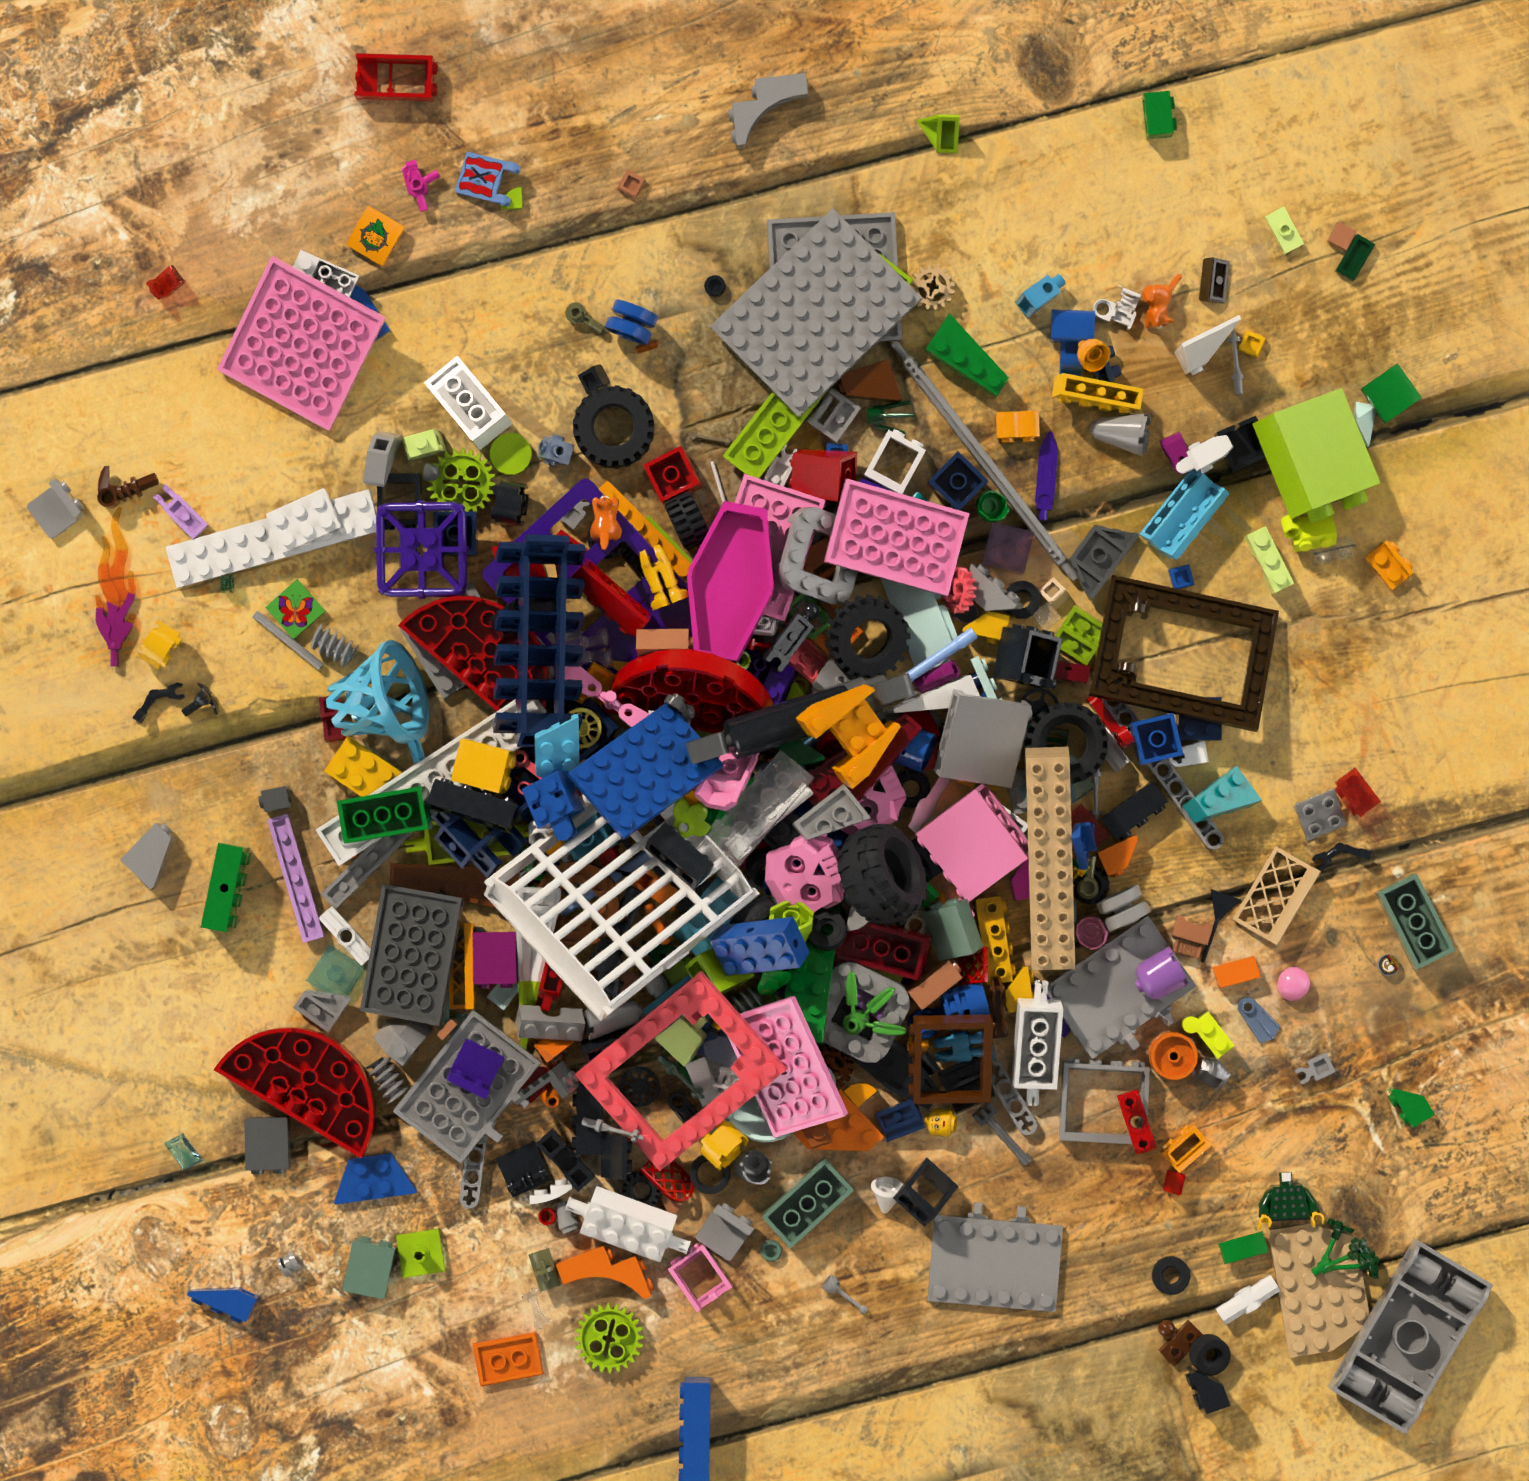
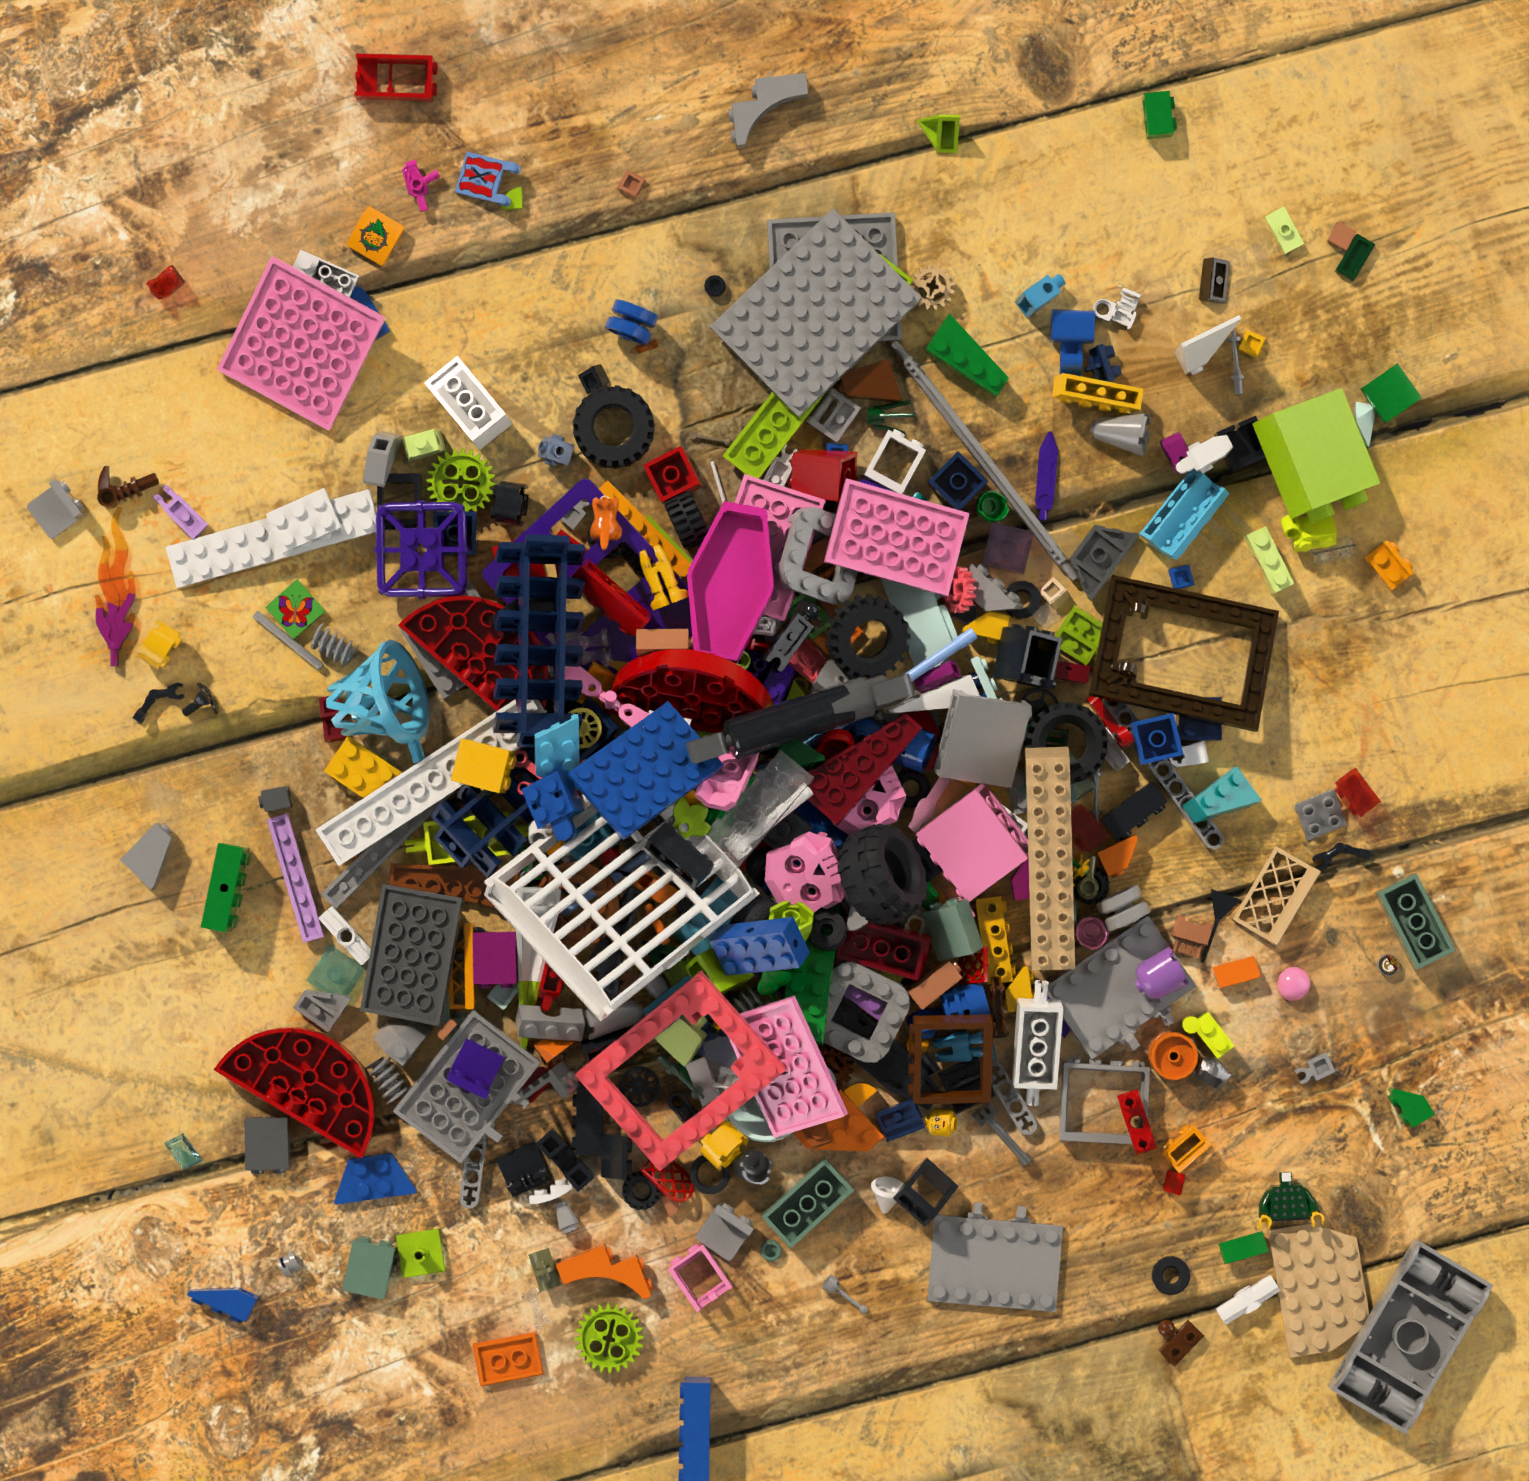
(227, 583): clear green bush -> none
(384, 814): green brick -> none
(430, 473): dark grey hinge -> none
(472, 805): black brick -> none
(510, 453): lime tile -> none
(544, 1217): red hinge -> none
(547, 1093): orange cone -> none
(577, 314): olive plate -> none
(599, 1126): light grey piece -> none
(628, 1224): white brick -> none
(677, 703): dark grey plate -> none
(831, 814): light grey wing -> none
(854, 727): light orange wedge -> none
(859, 1019): bright green plant -> none
(1017, 425): light orange brick -> none
(1083, 842): blue slope -> none
(1093, 354): light orange helmet -> none
(1158, 299): orange animal -> none
(1202, 1346): black tyre -> none
(1209, 1391): black slope -> none
(1258, 1020): sand blue piece -> none
(1357, 1252): dark green plant -> none

